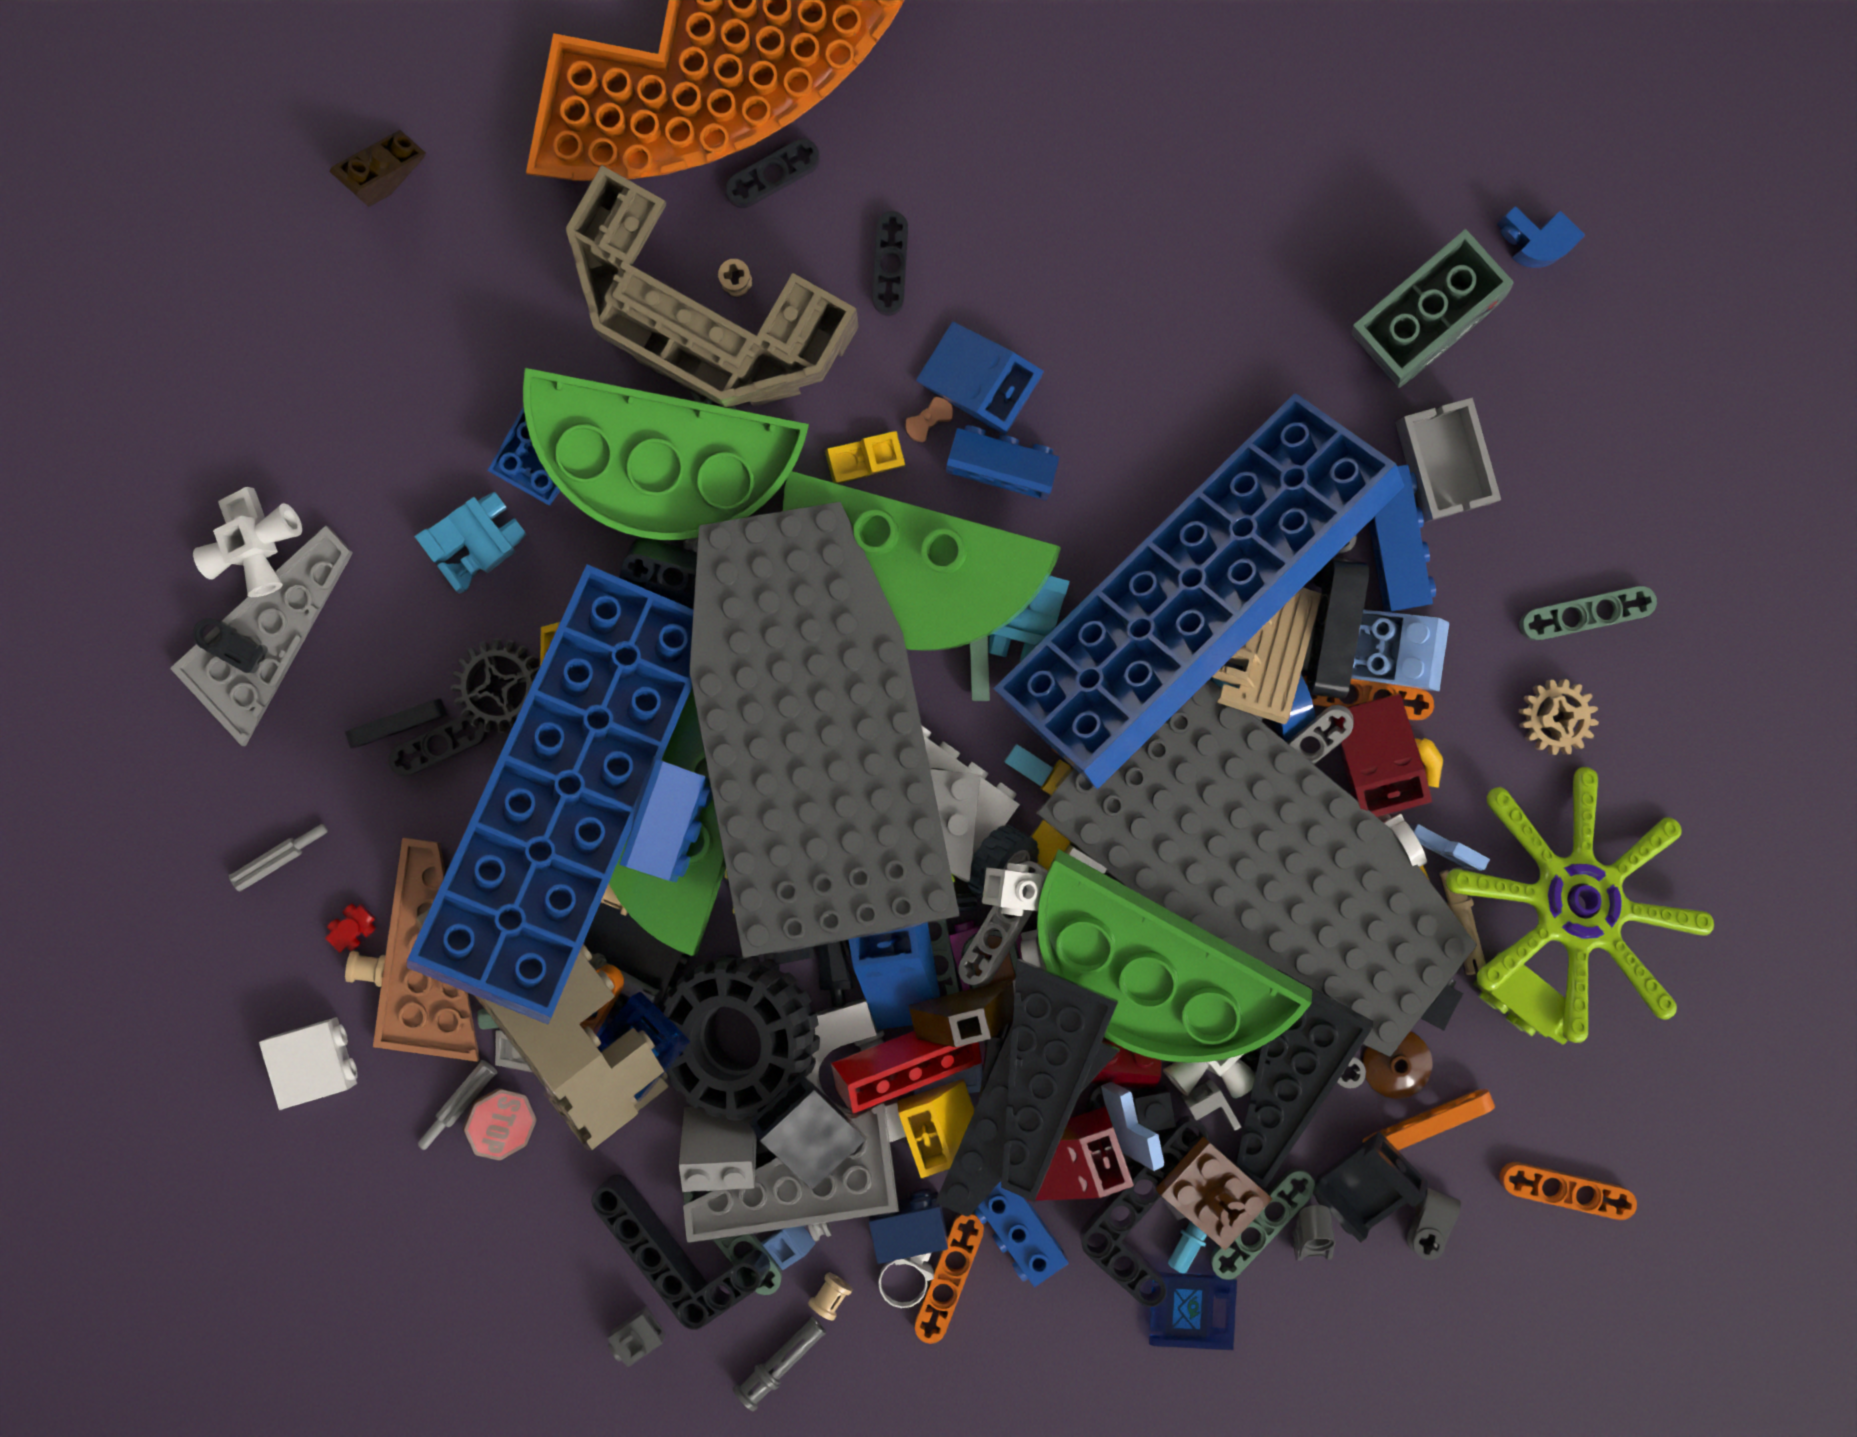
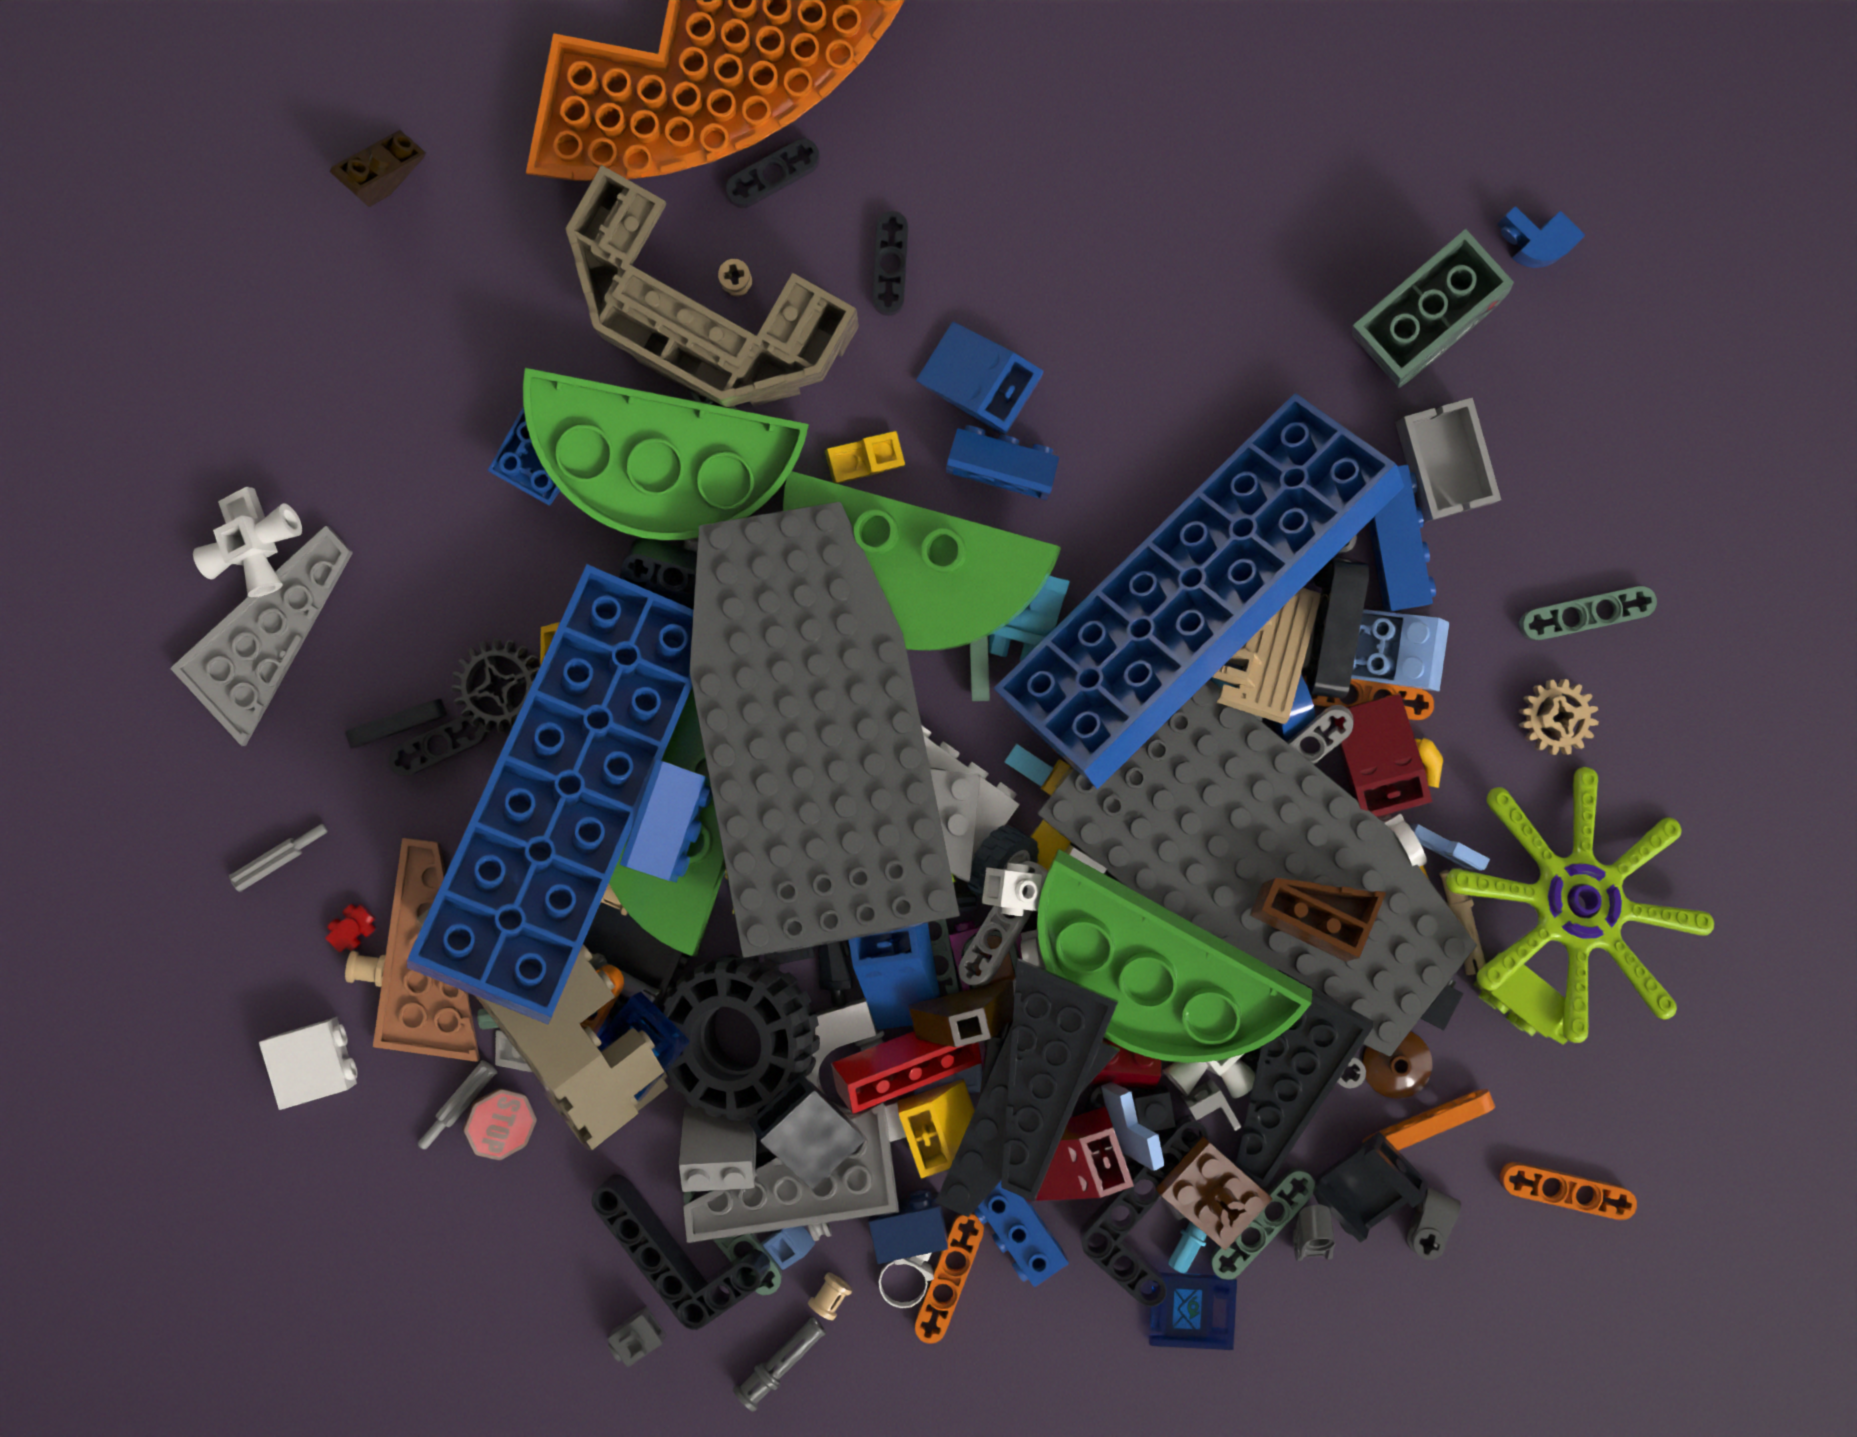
(231, 646): black piece -> none
(471, 528): dark azure hips -> none
(938, 411): nougat piece -> none
(1320, 915): none -> reddish brown wedge

